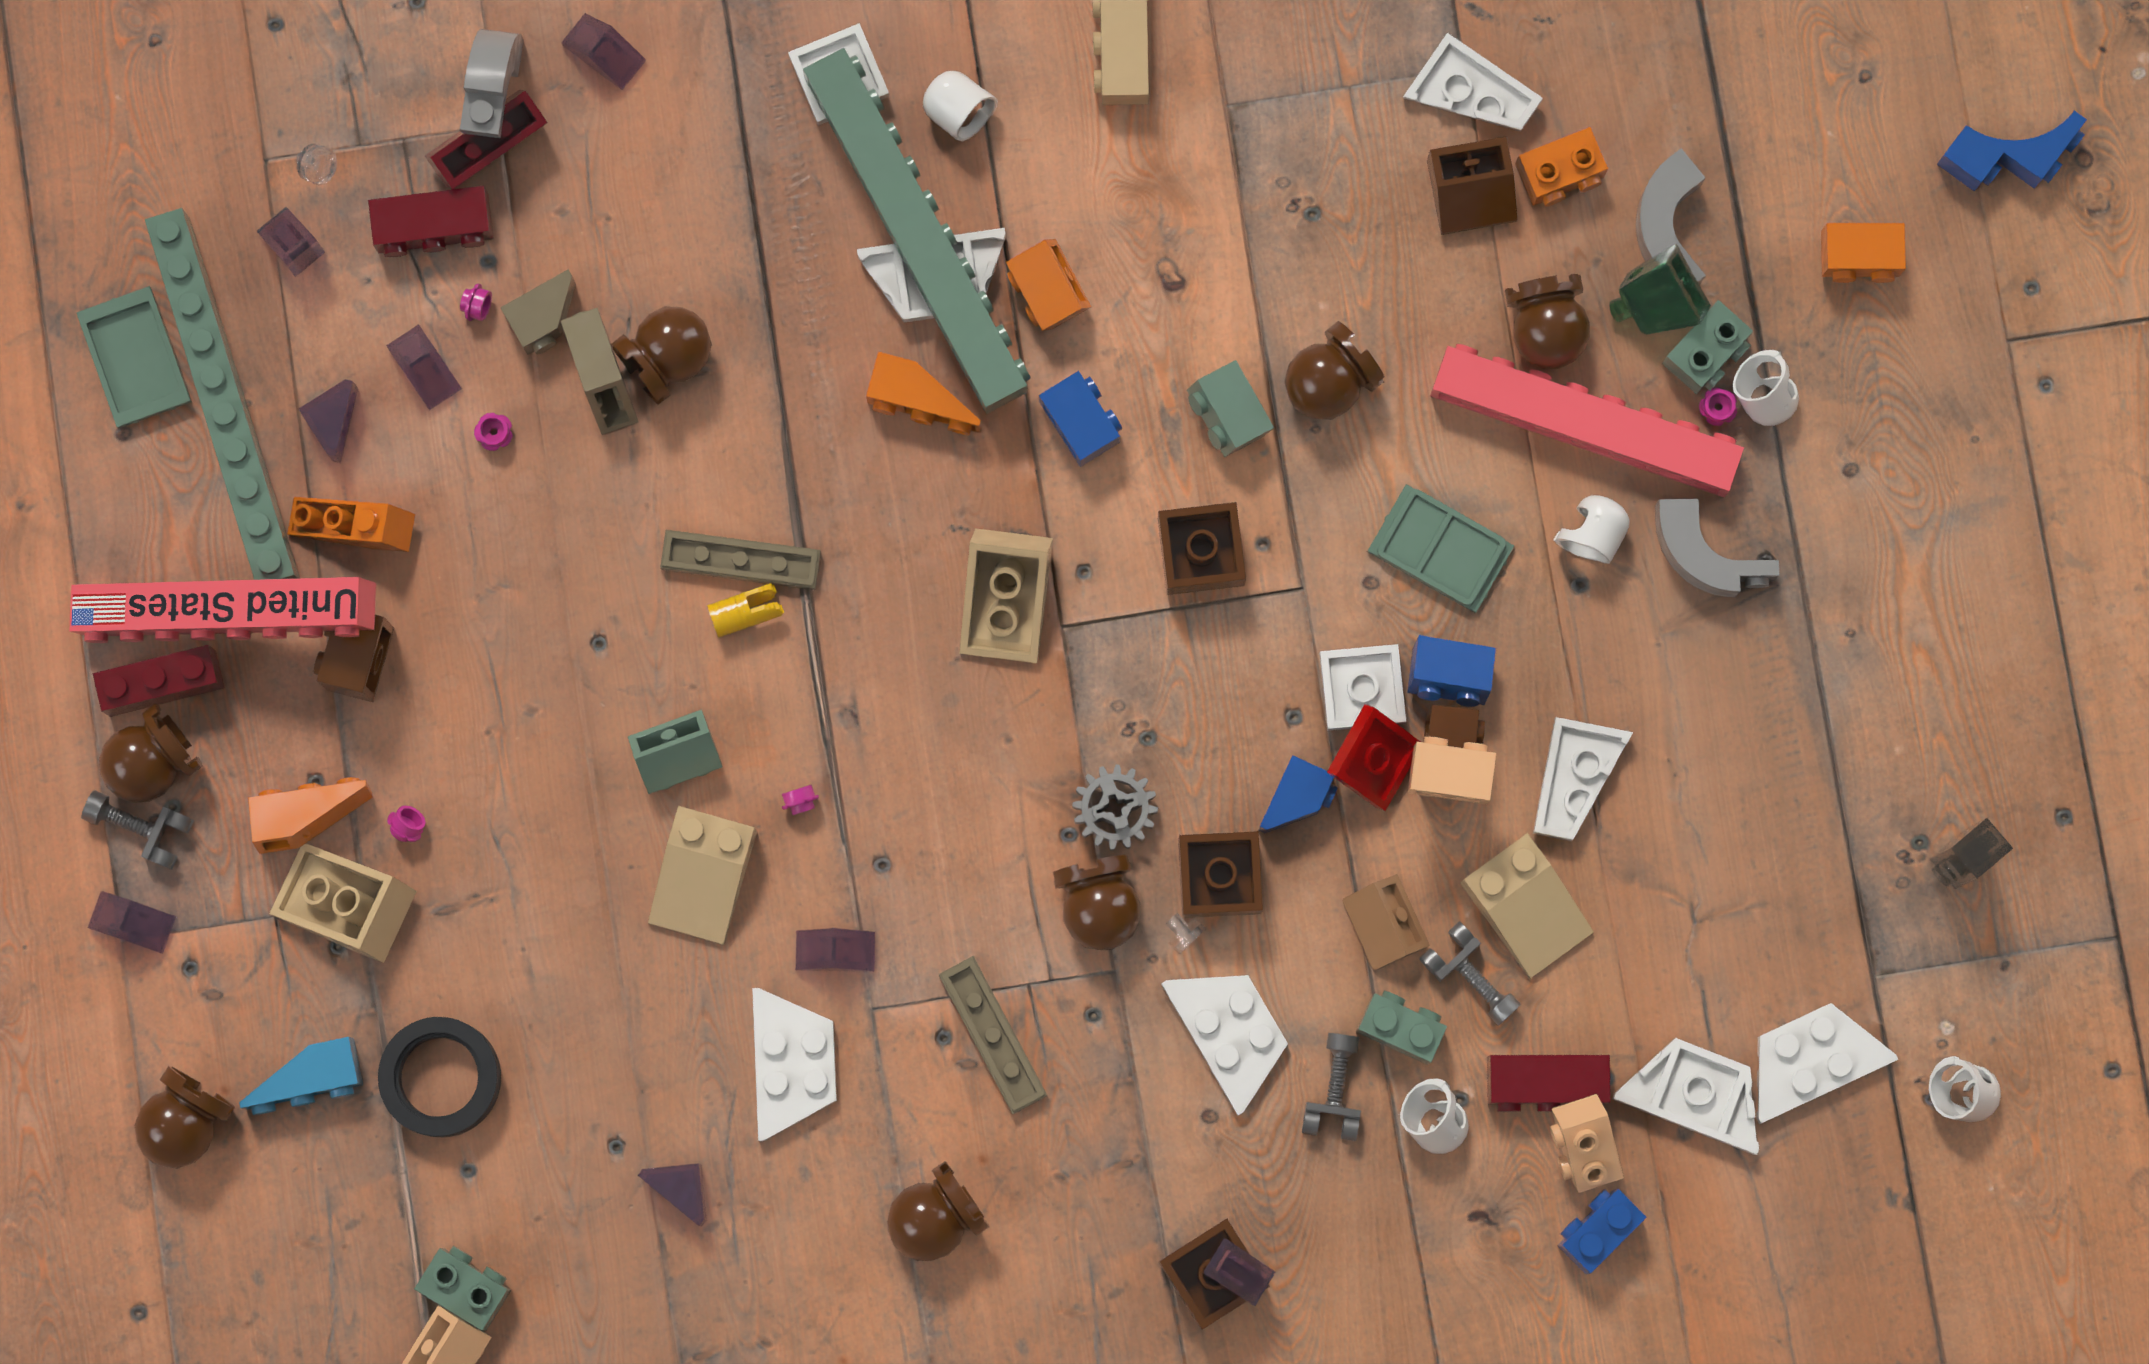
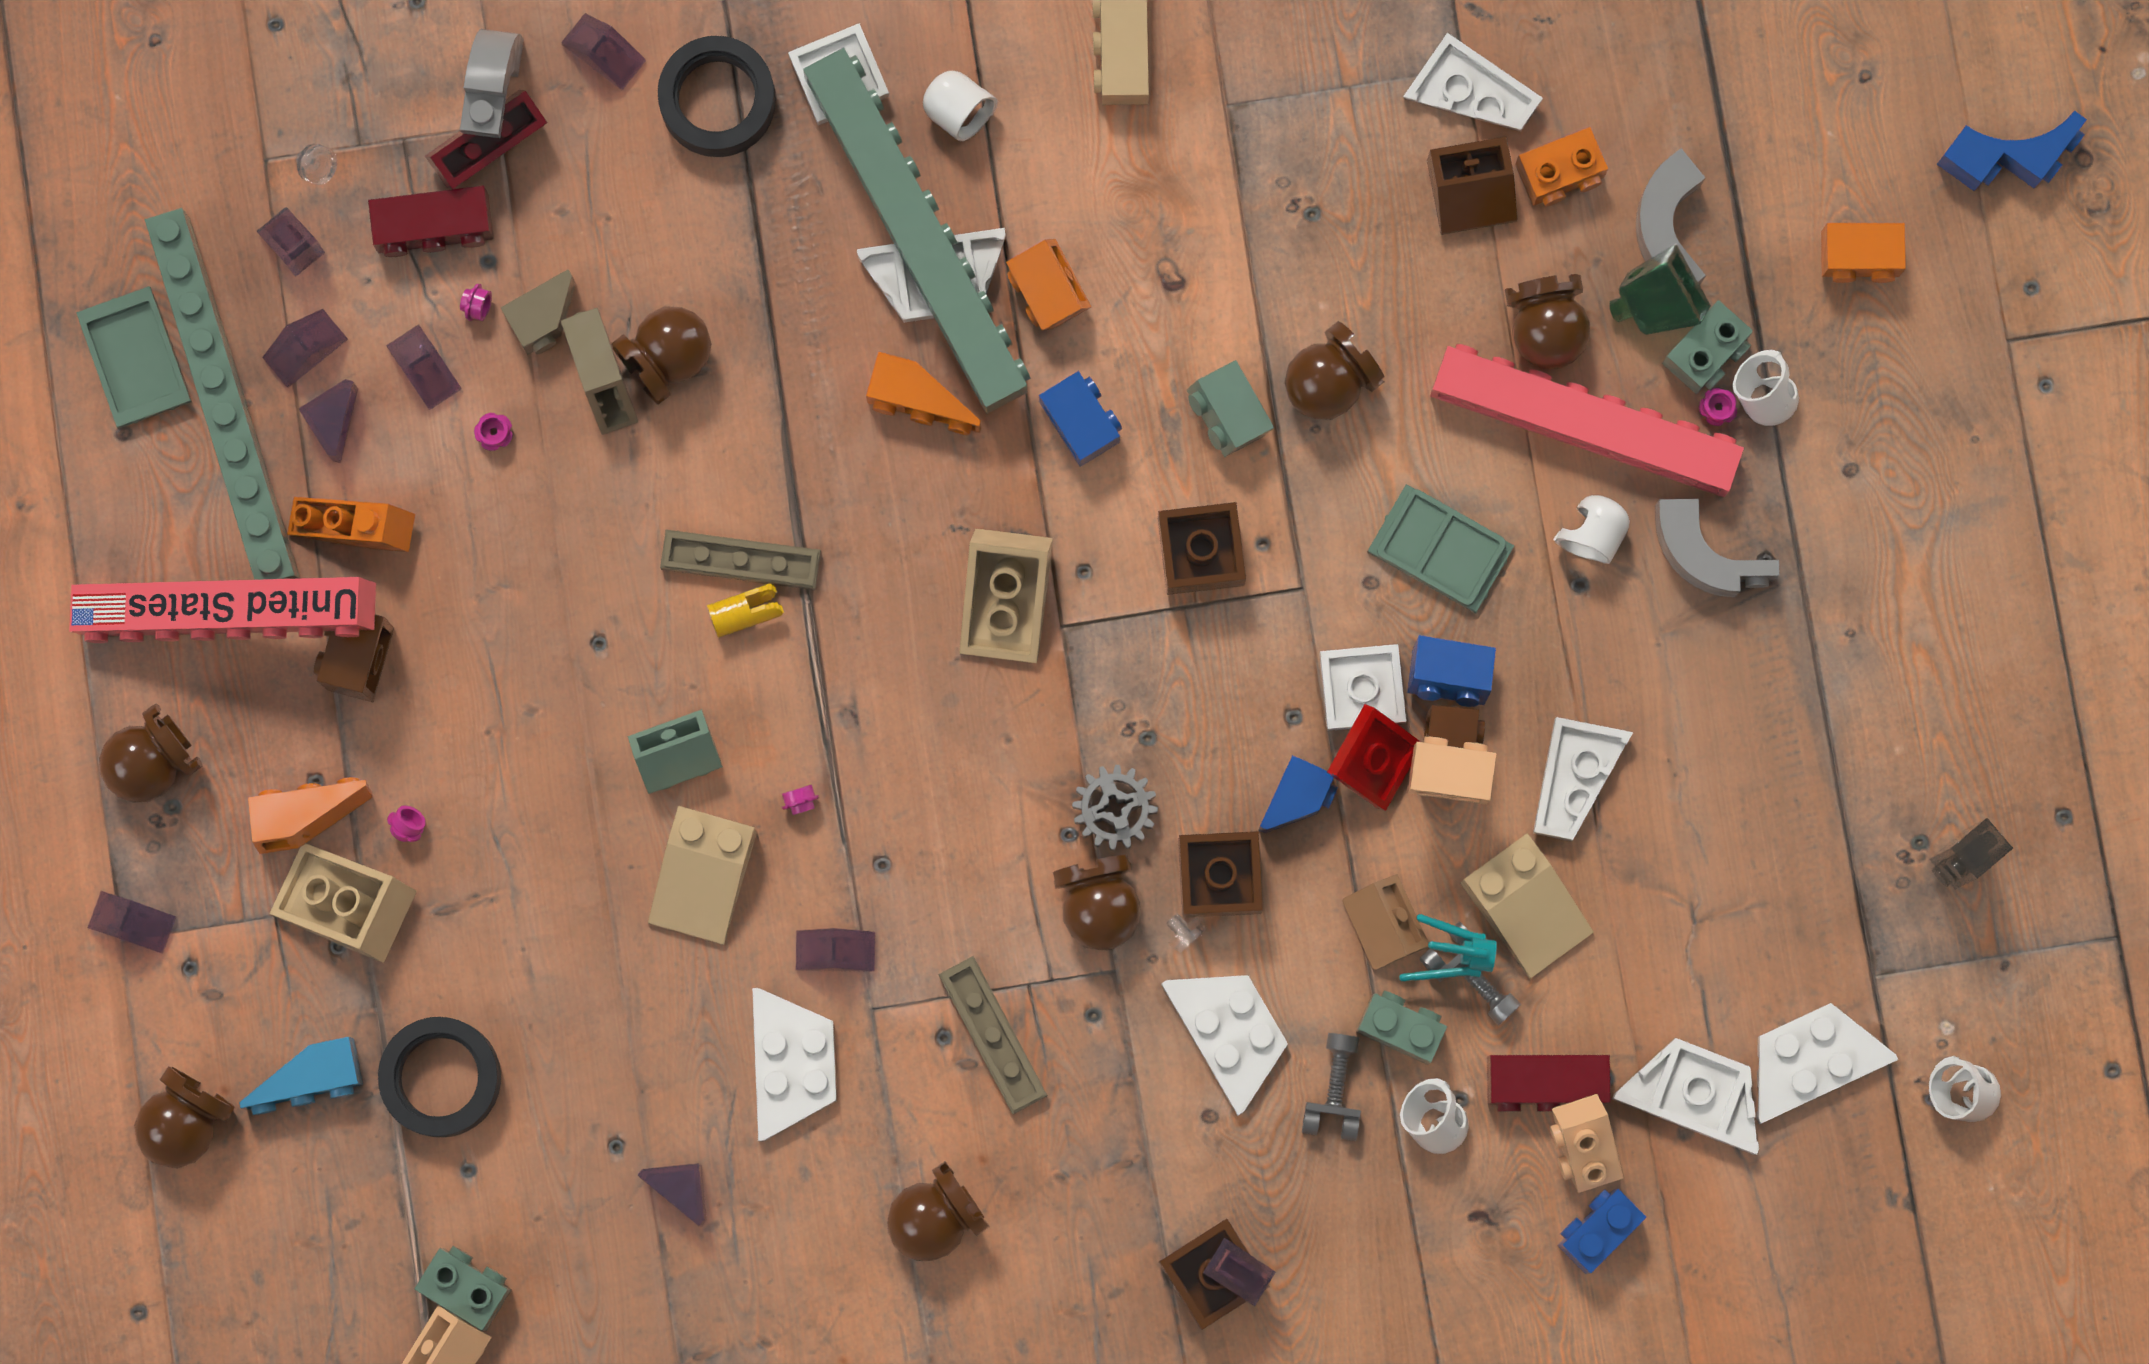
(98, 809): flat silver bar -> none
(158, 680): dark red brick -> none
(303, 346): none -> slope
(705, 51): none -> black tyre
(1476, 953): none -> teal plant

